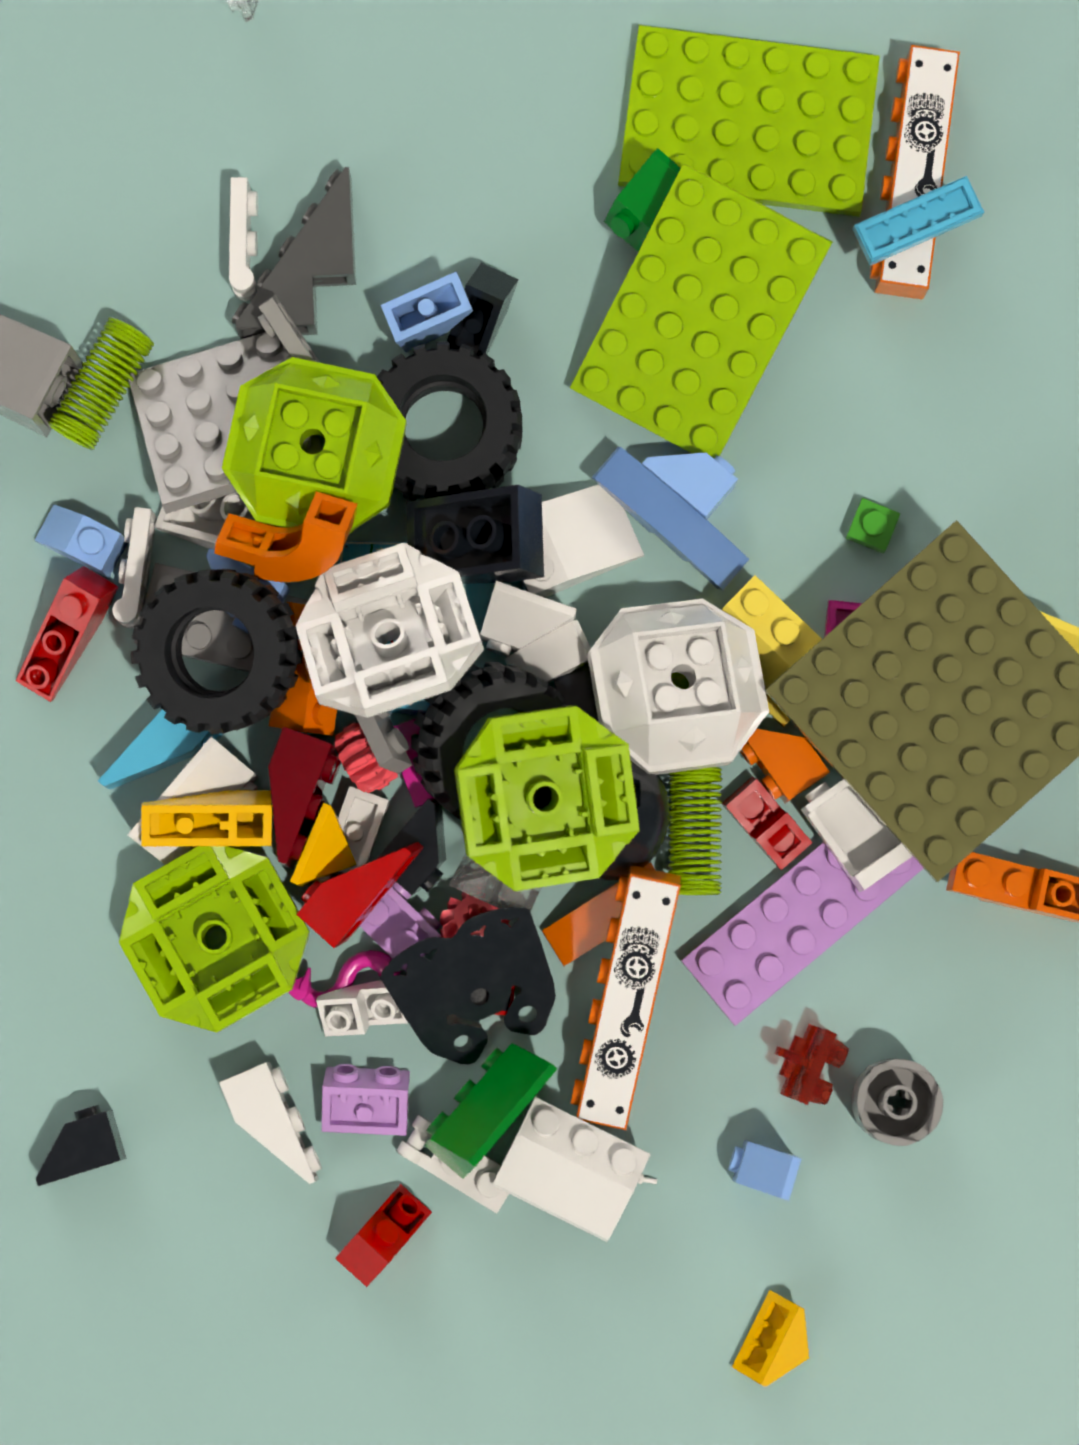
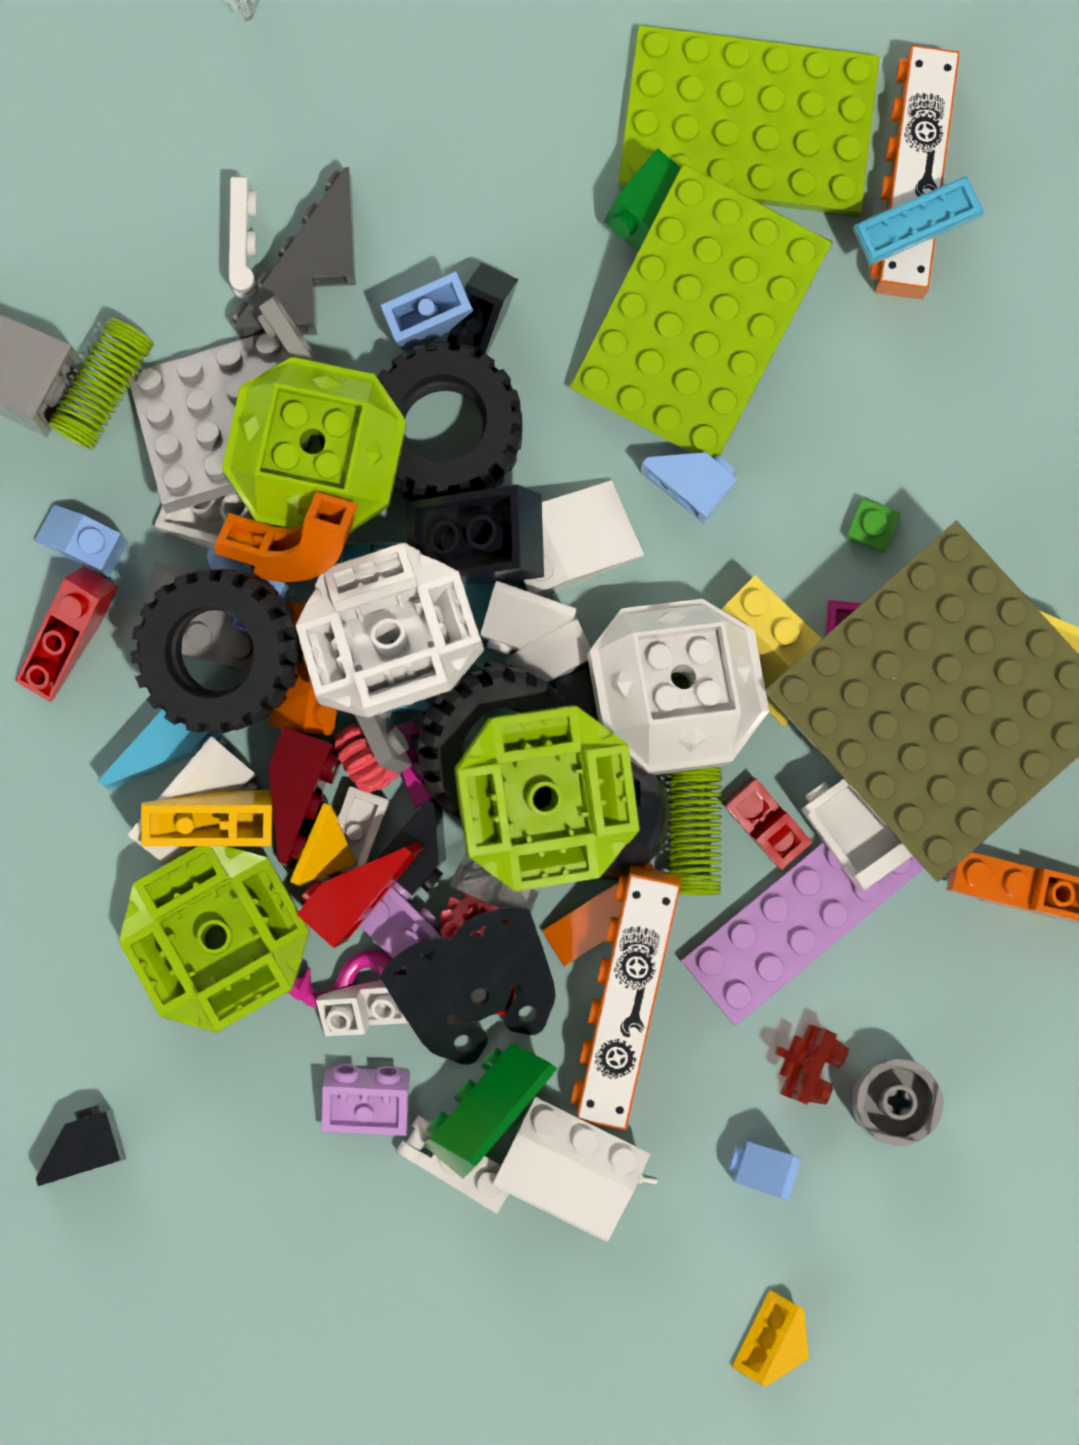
(135, 570): white plate -> none
(263, 1112): white slope -> none
(383, 1235): red slope -> none
(670, 518): medium blue slope -> none
(786, 762): orange slope -> none

